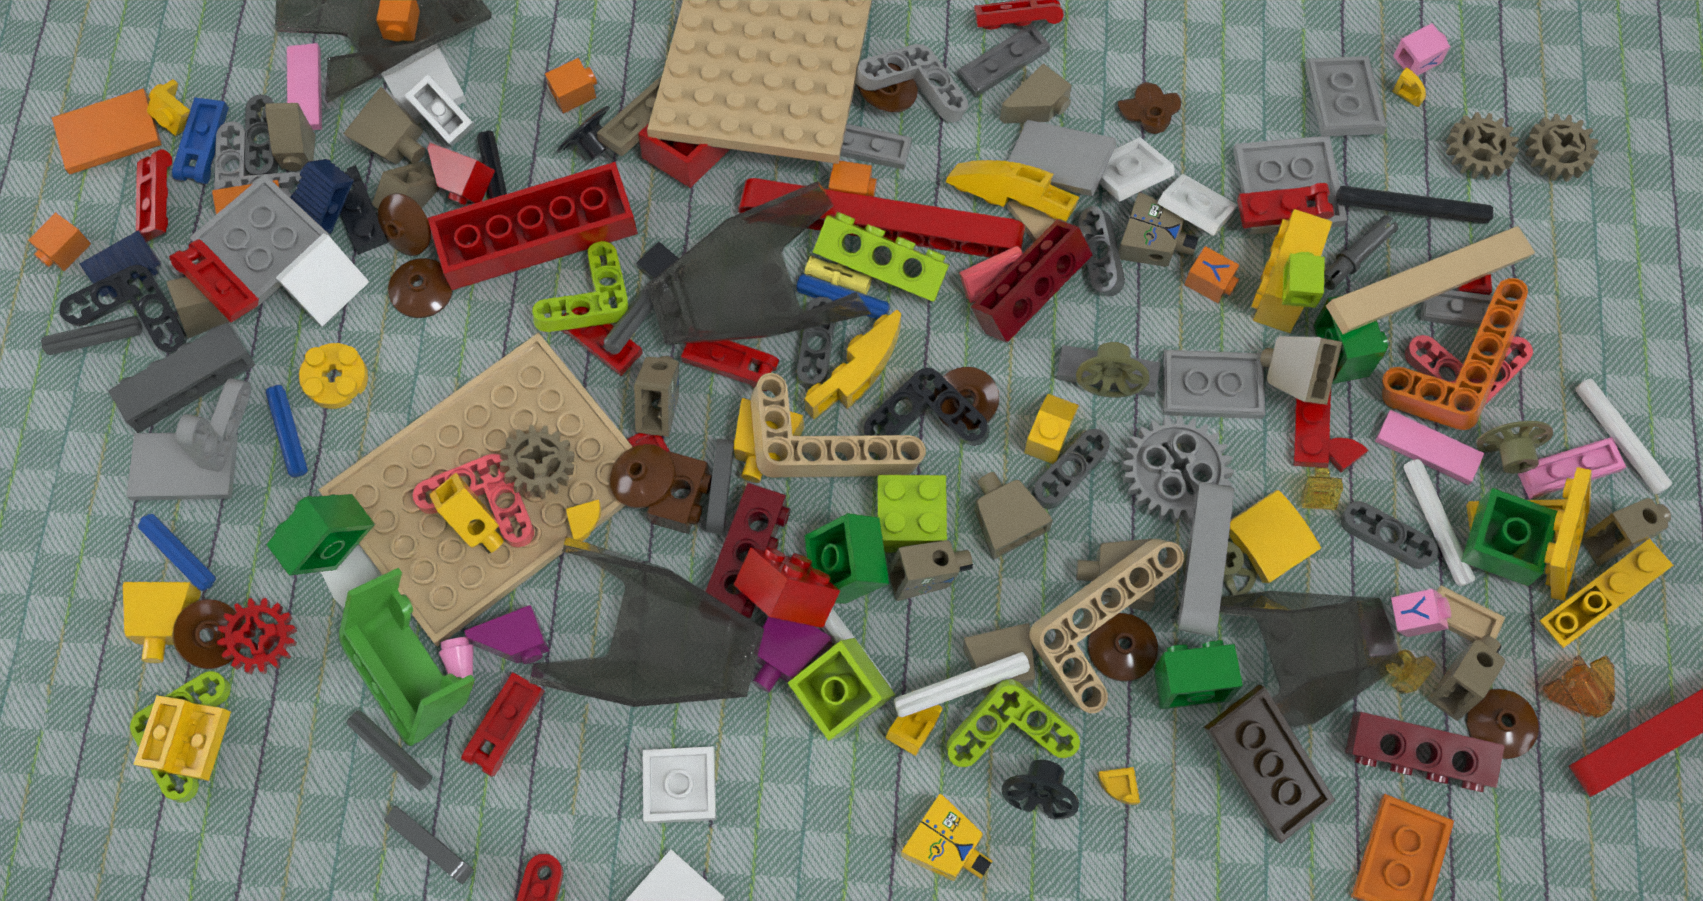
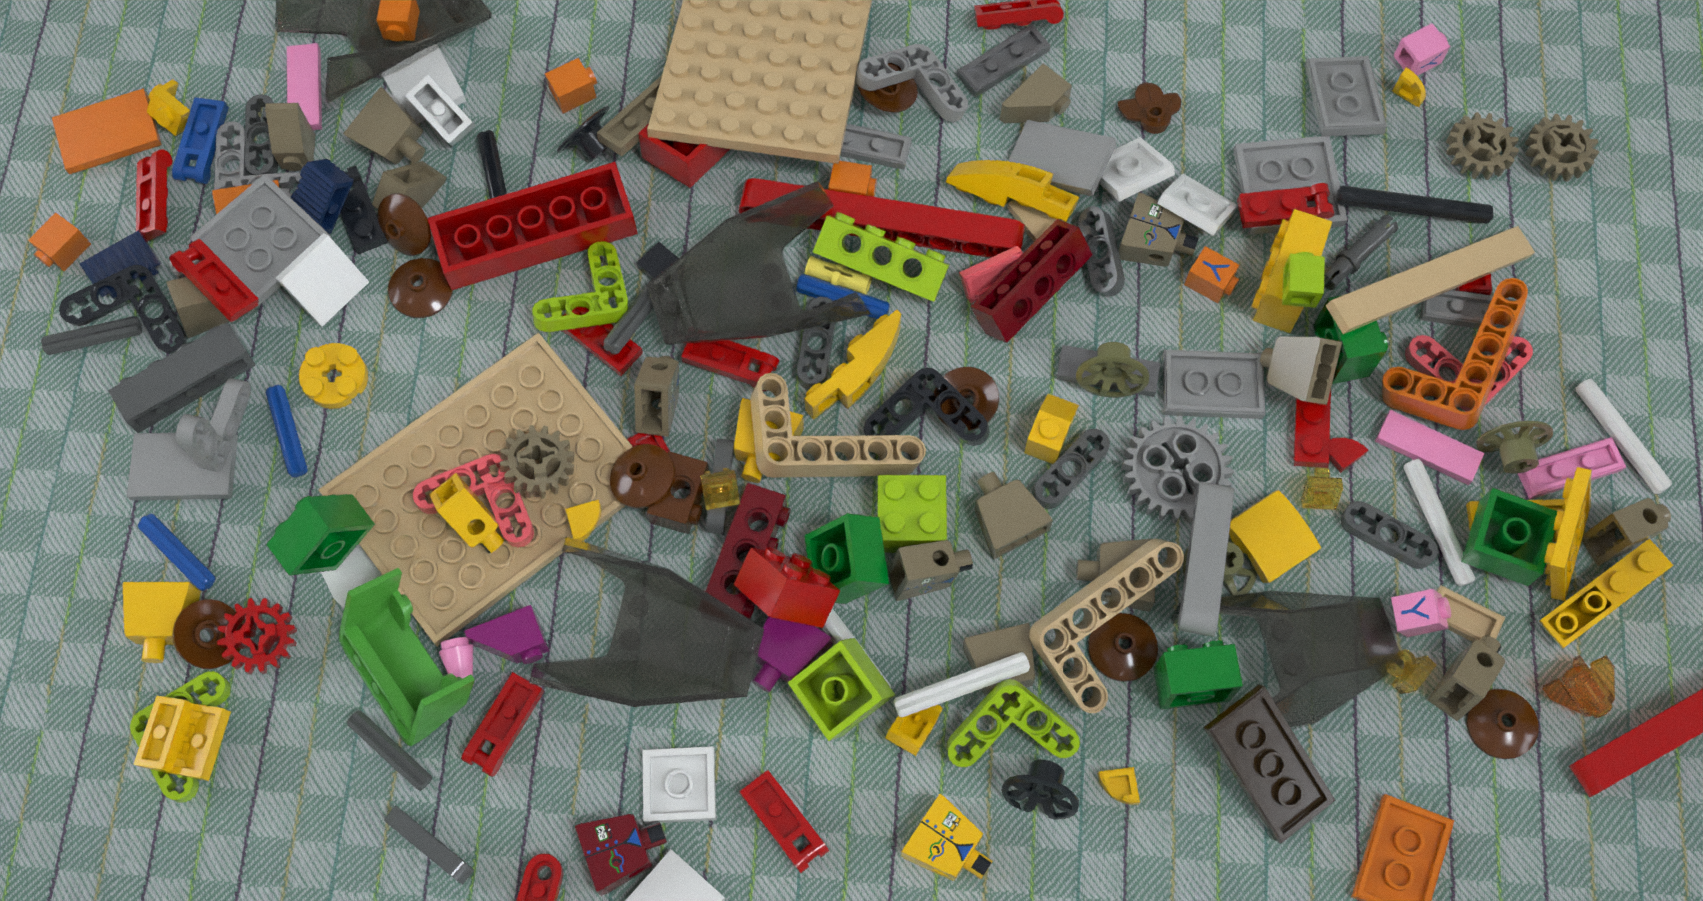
(459, 174): slope -> none
(617, 849): none -> dark red torso
(720, 489): none -> clear yellow tile
(783, 820): none -> red plate
(1482, 756): dark red brick -> none

